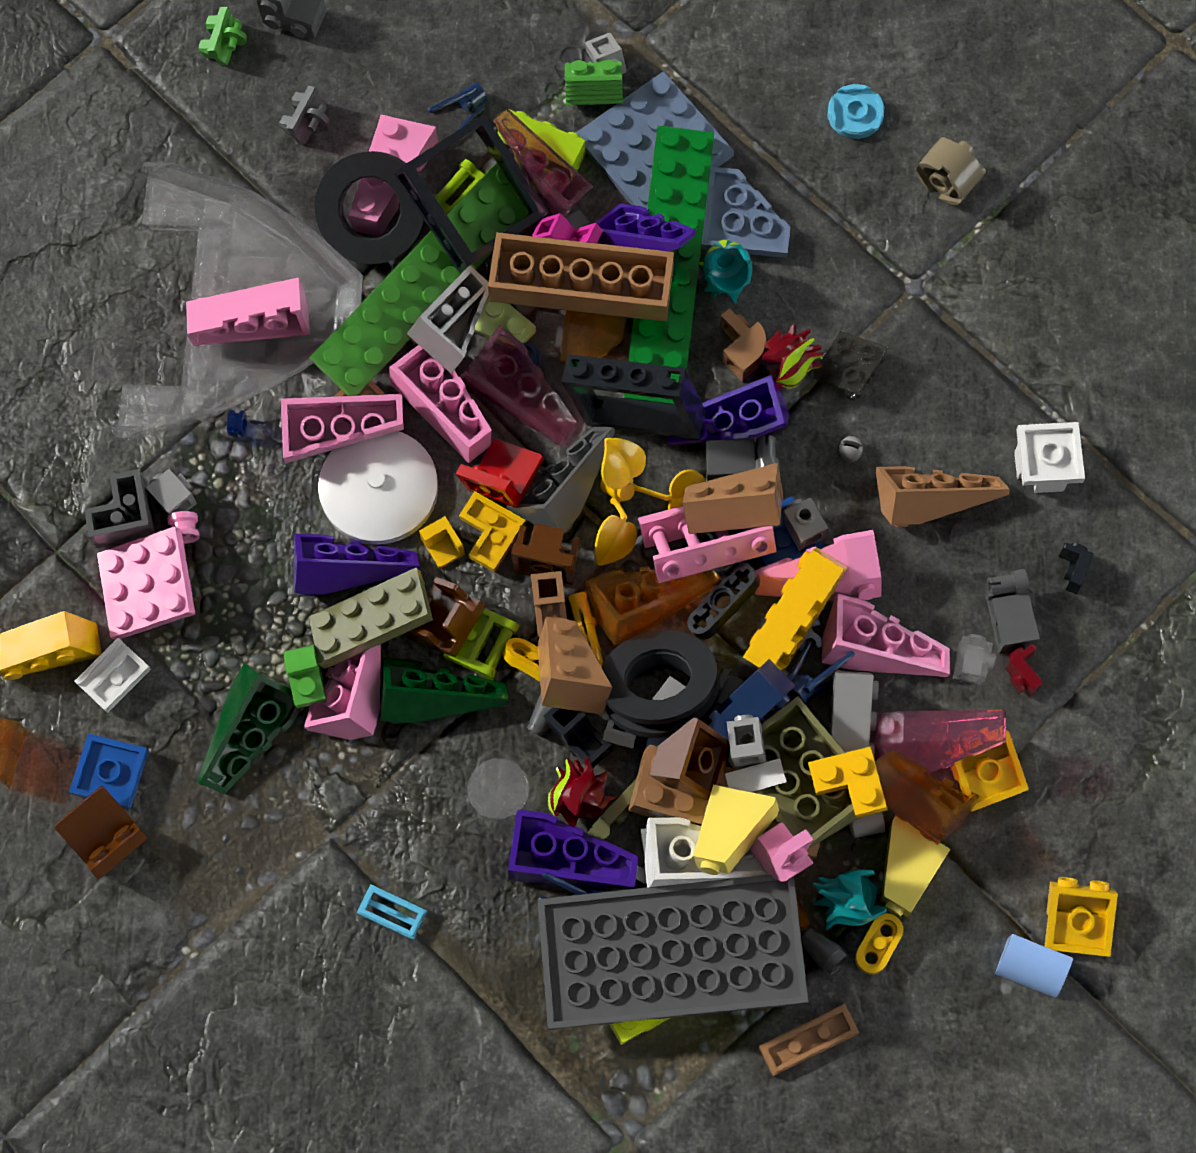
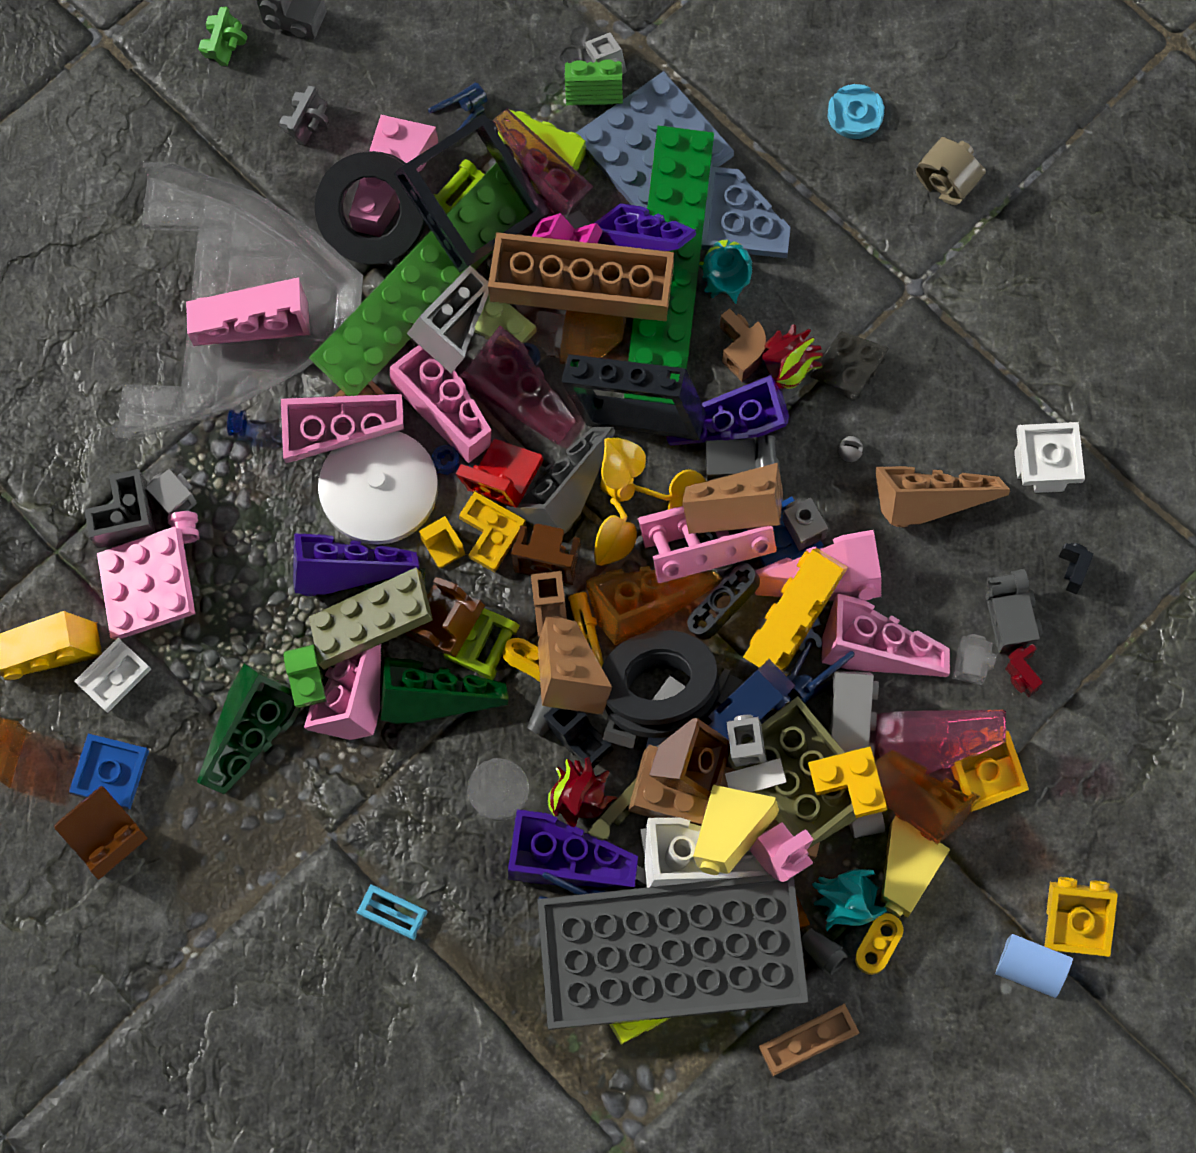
(440, 452): none -> clear blue bush

